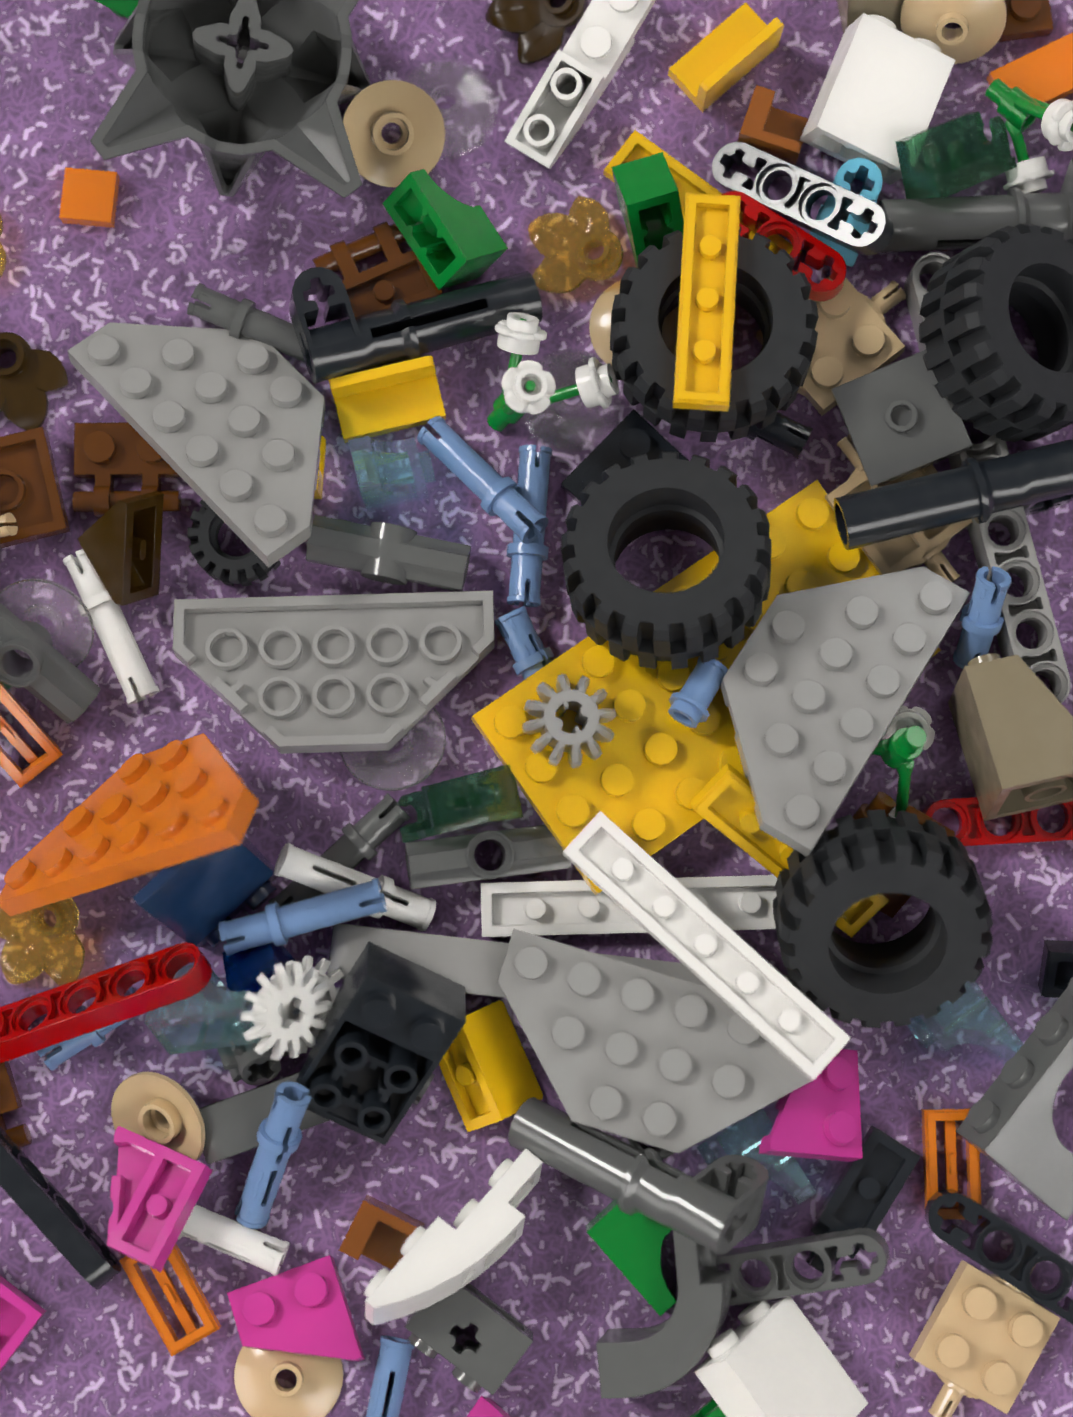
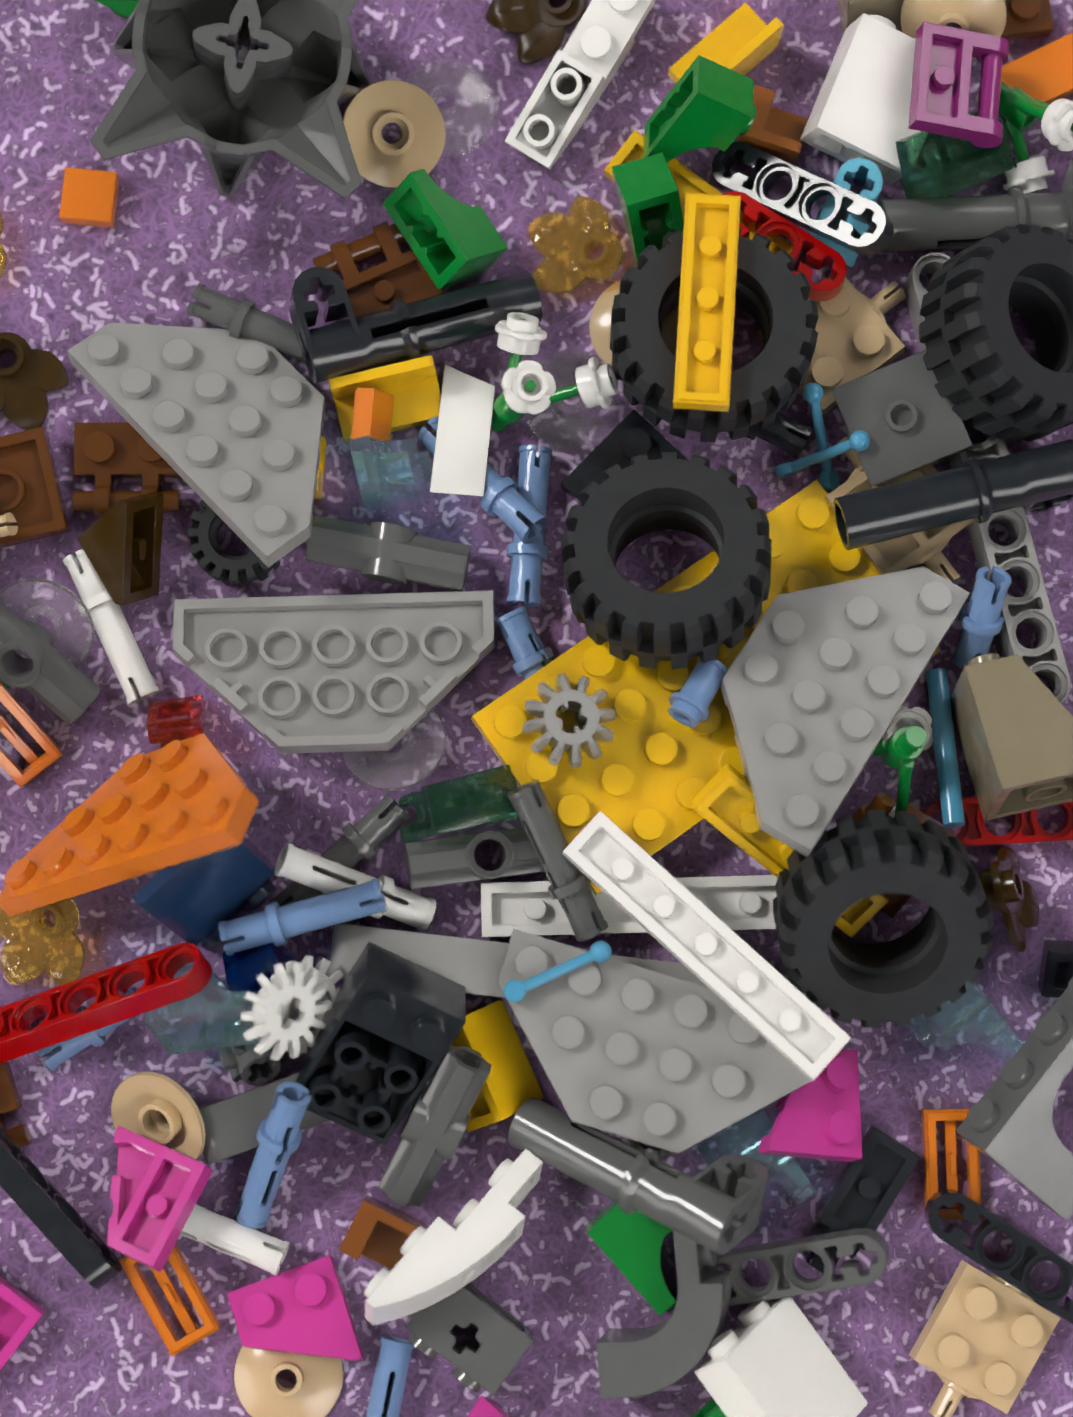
(175, 719): none -> clear red tile
(372, 414): none -> orange tile
(435, 1126): none -> dark grey piece
(462, 434): none -> white sticker
(516, 990): none -> dark azure hinge
(566, 880): none -> dark grey pin
(701, 111): none -> green arch
(812, 394): none -> dark azure hinge
(858, 441): none -> dark azure hinge
(943, 84): none -> magenta plate
(945, 748): none -> dark azure bar
(1011, 896): none -> dark brown plate

